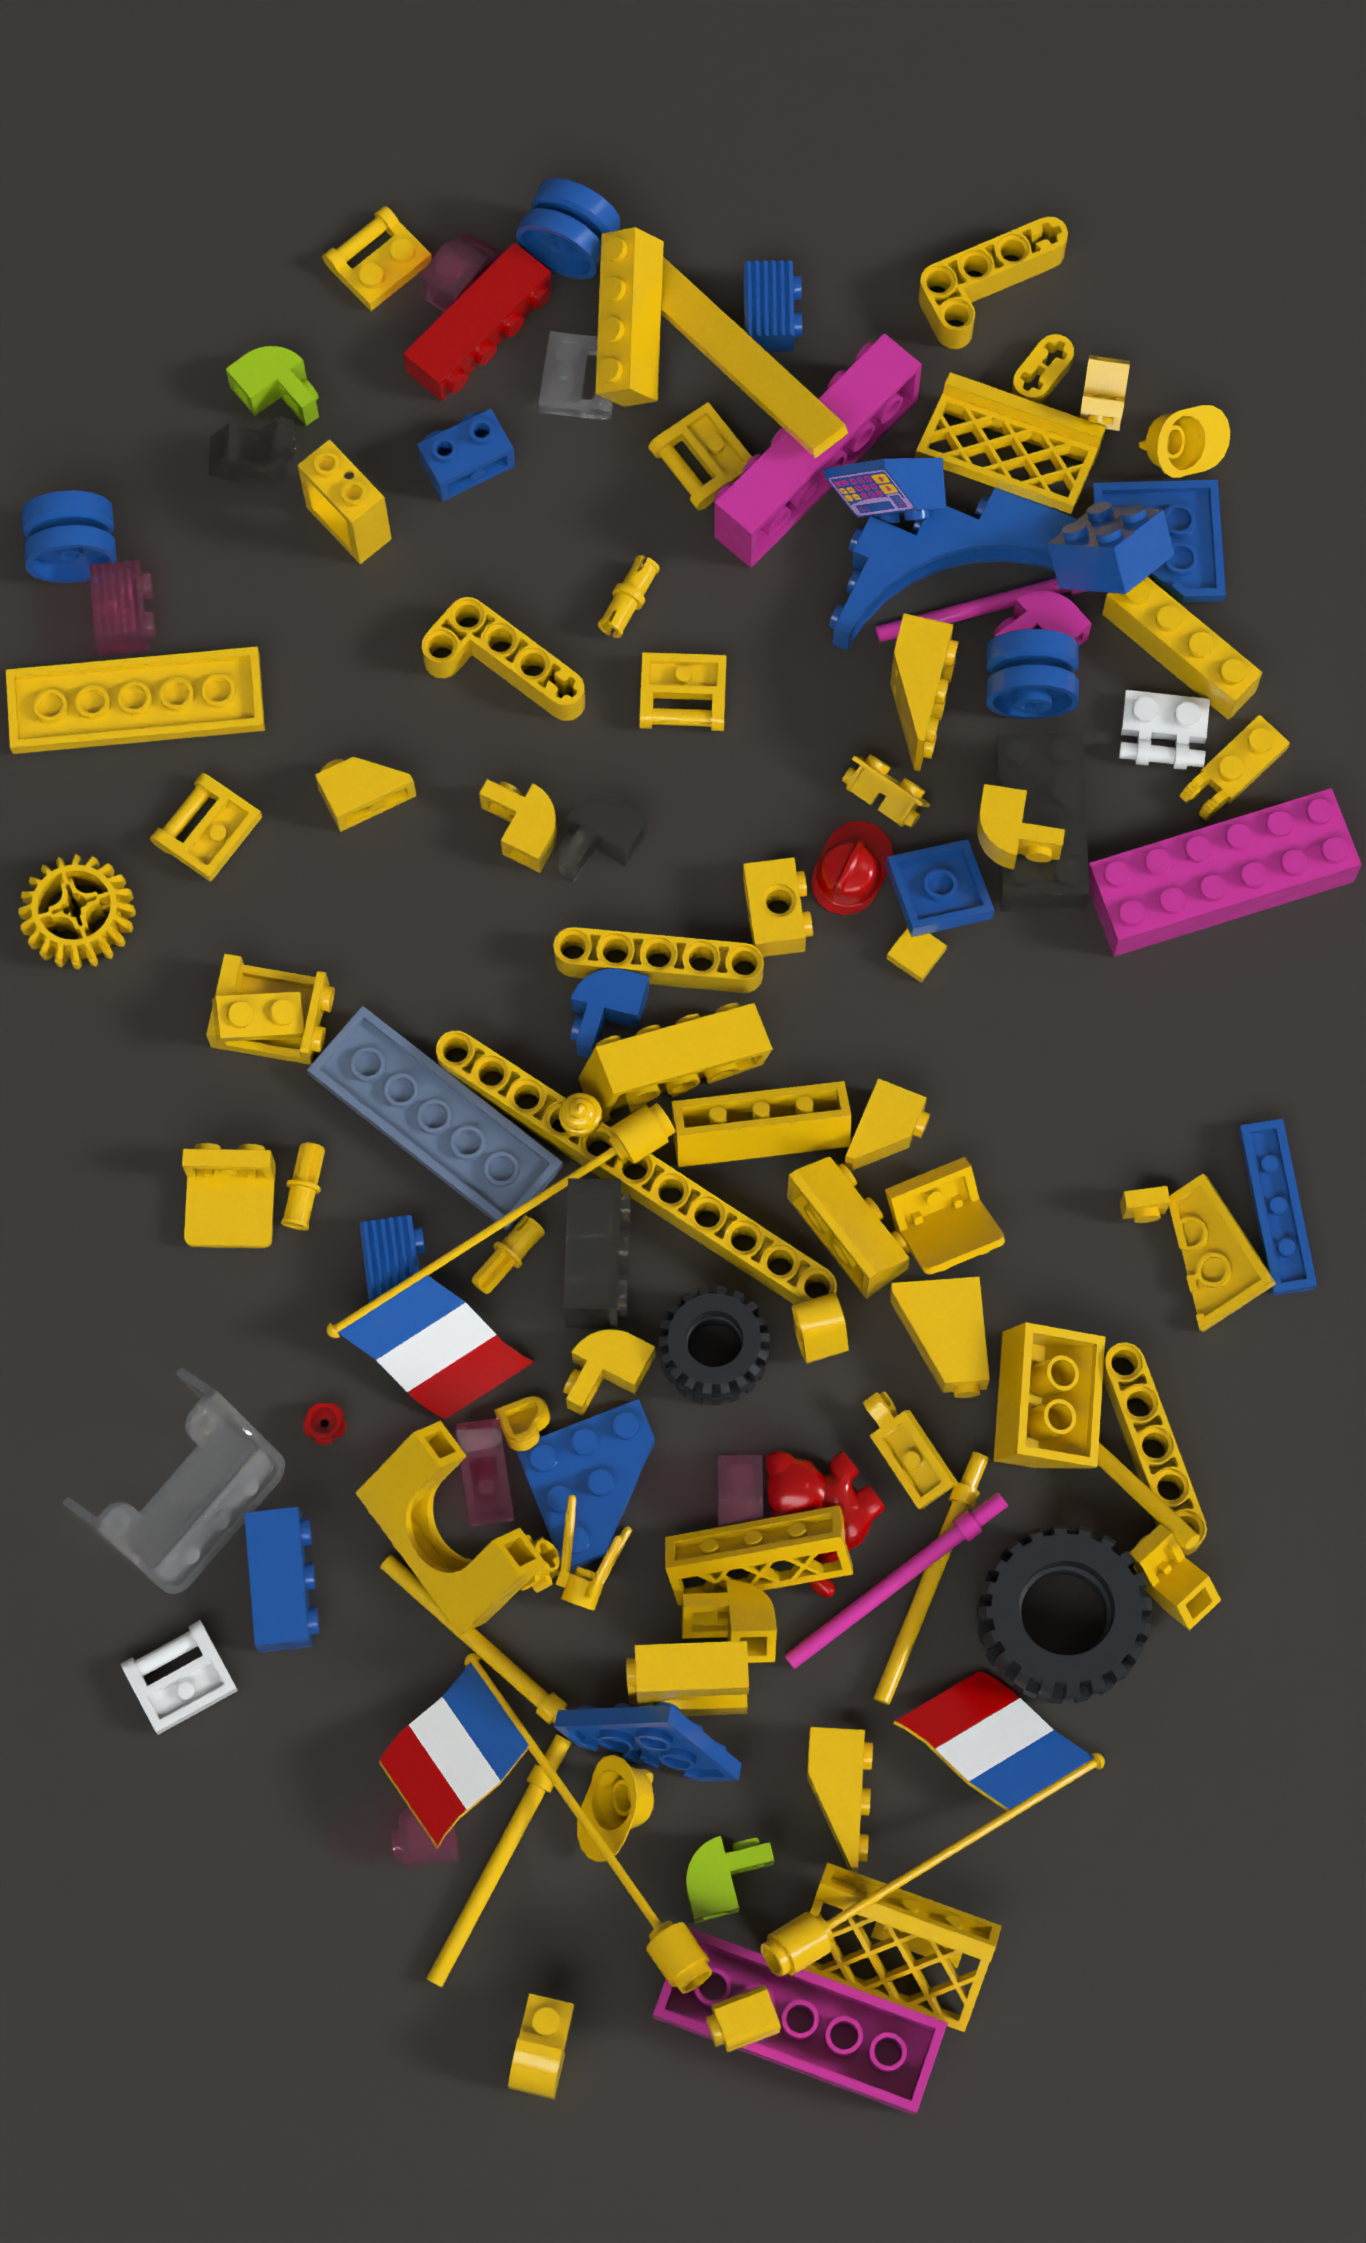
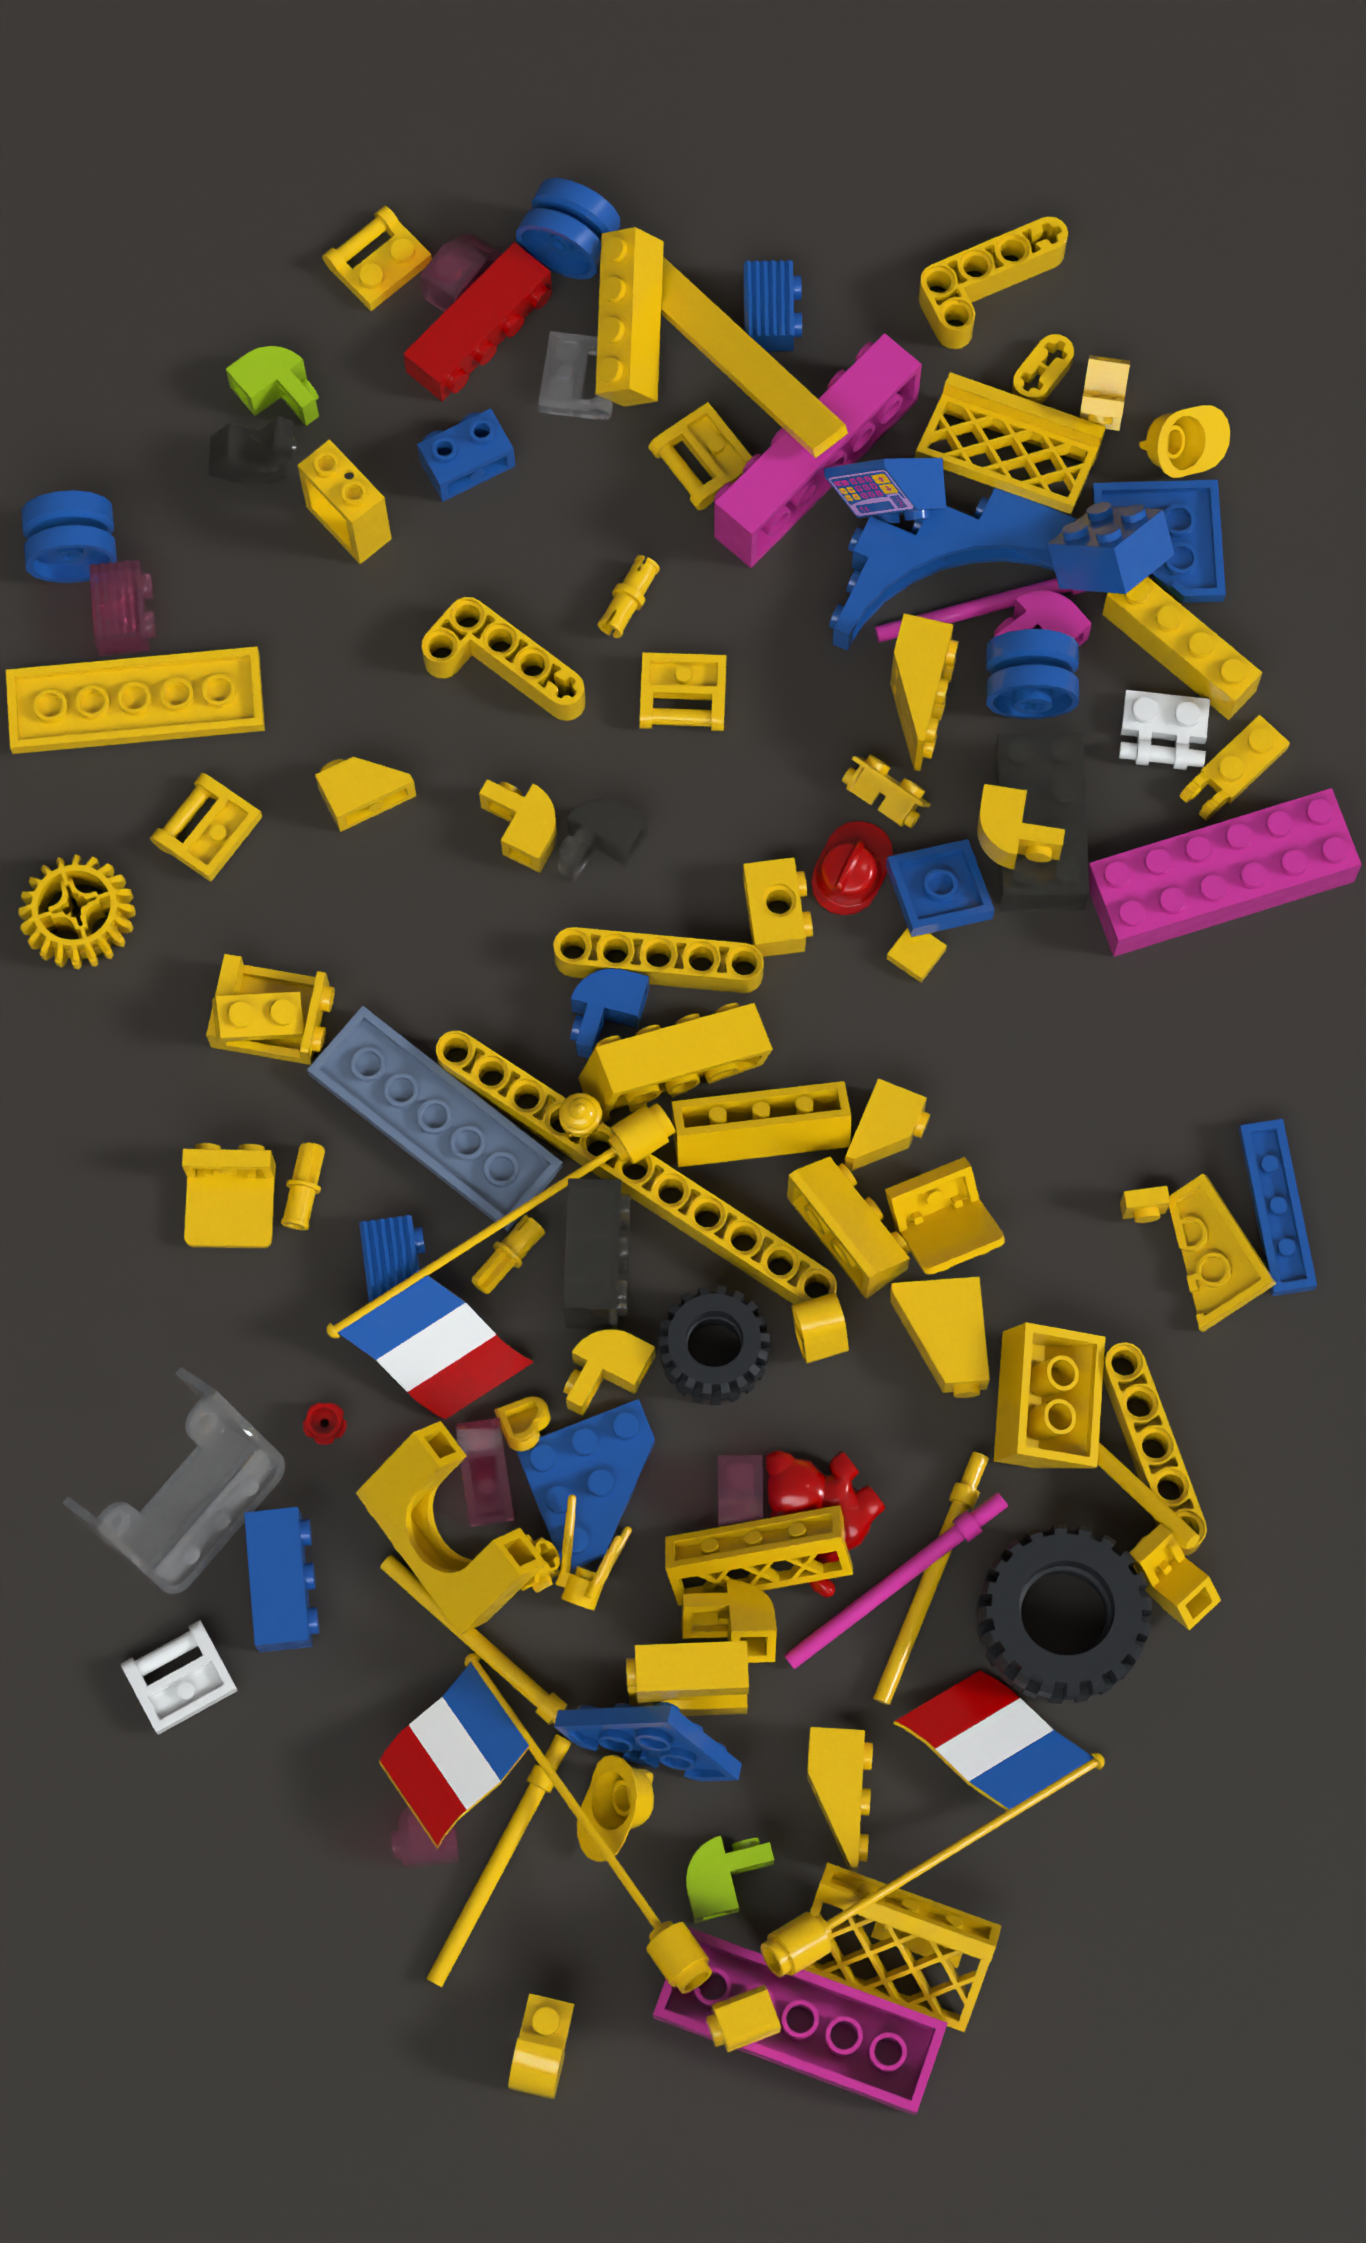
(909, 1452): yellow plate -> none

